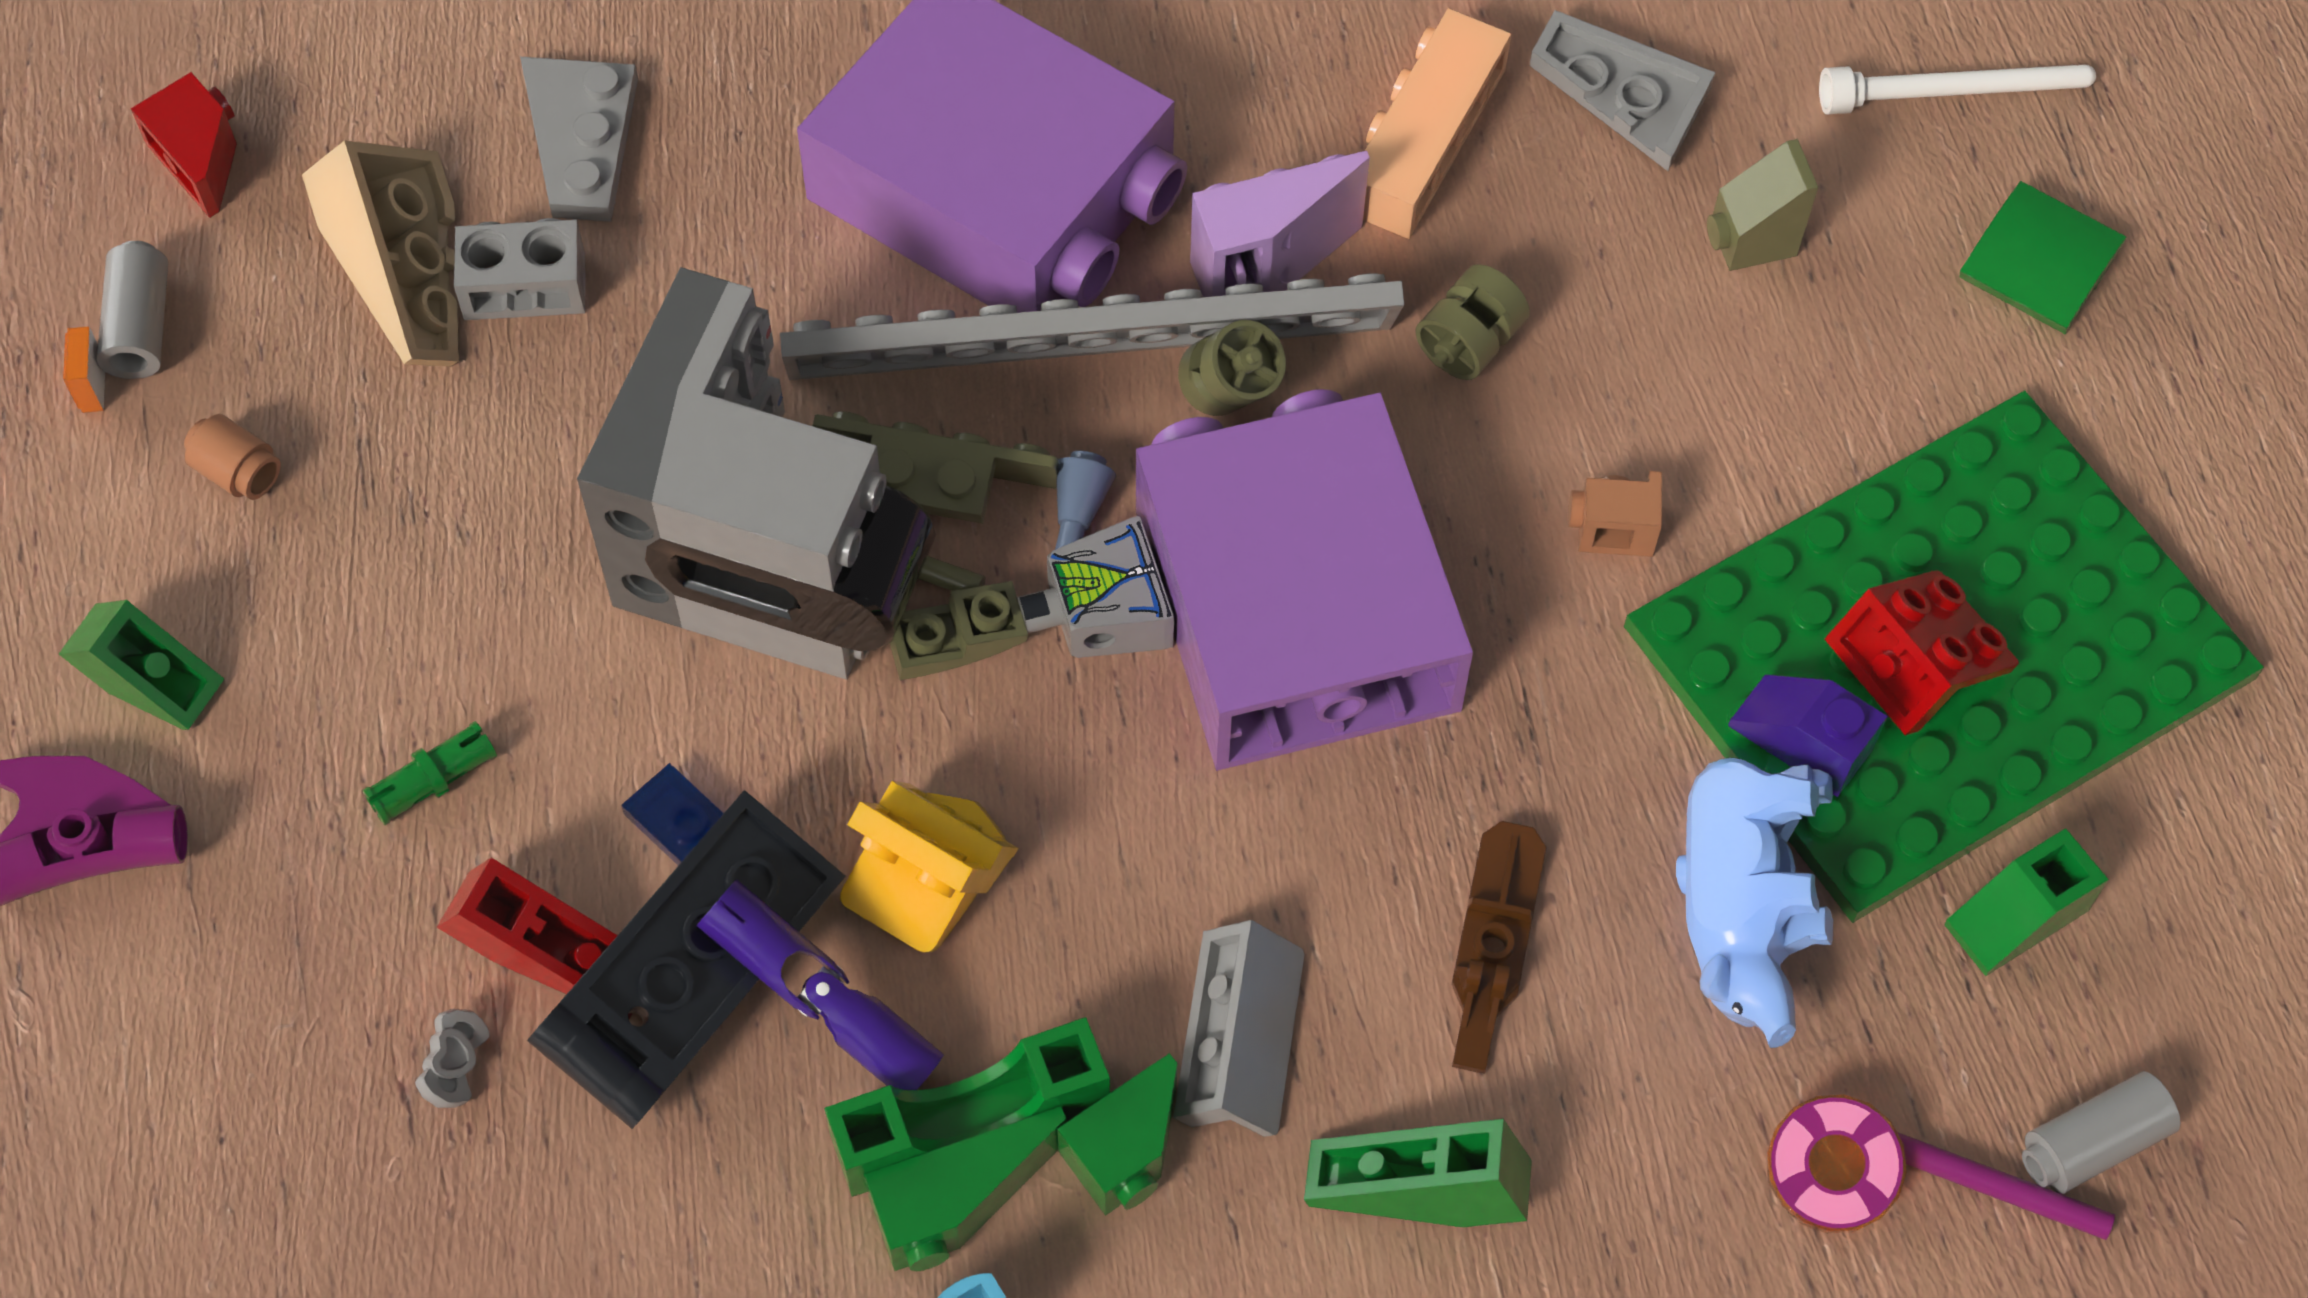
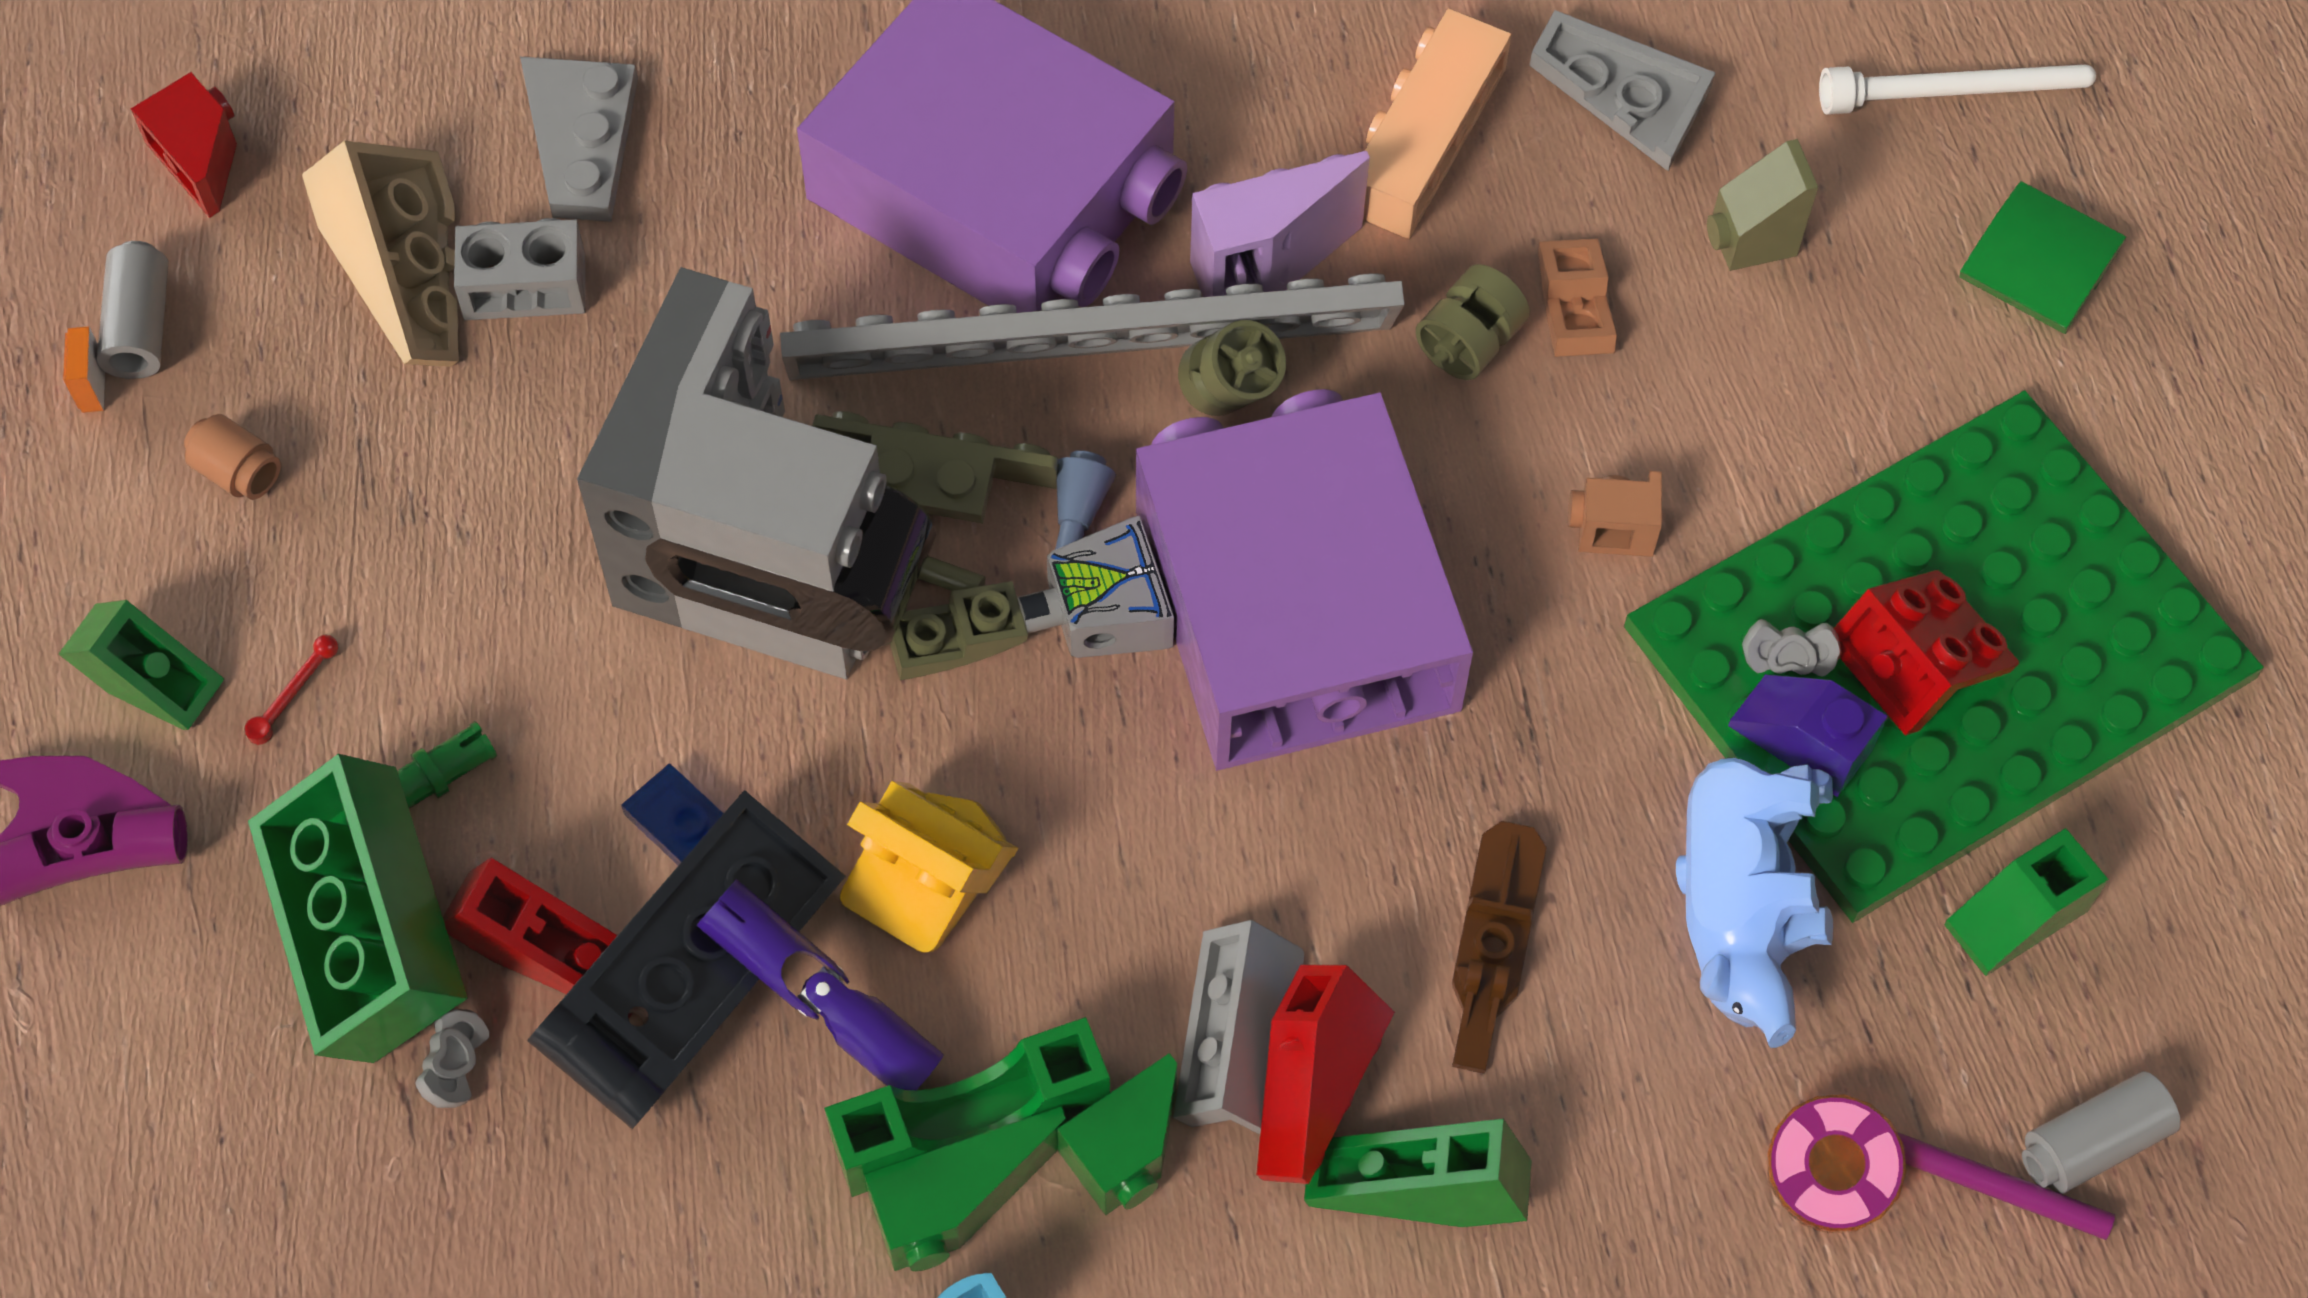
(259, 728): none -> red hinge
(356, 910): none -> green brick
(1315, 1062): none -> red slope
(1576, 298): none -> nougat slope
(1791, 649): none -> light grey piece

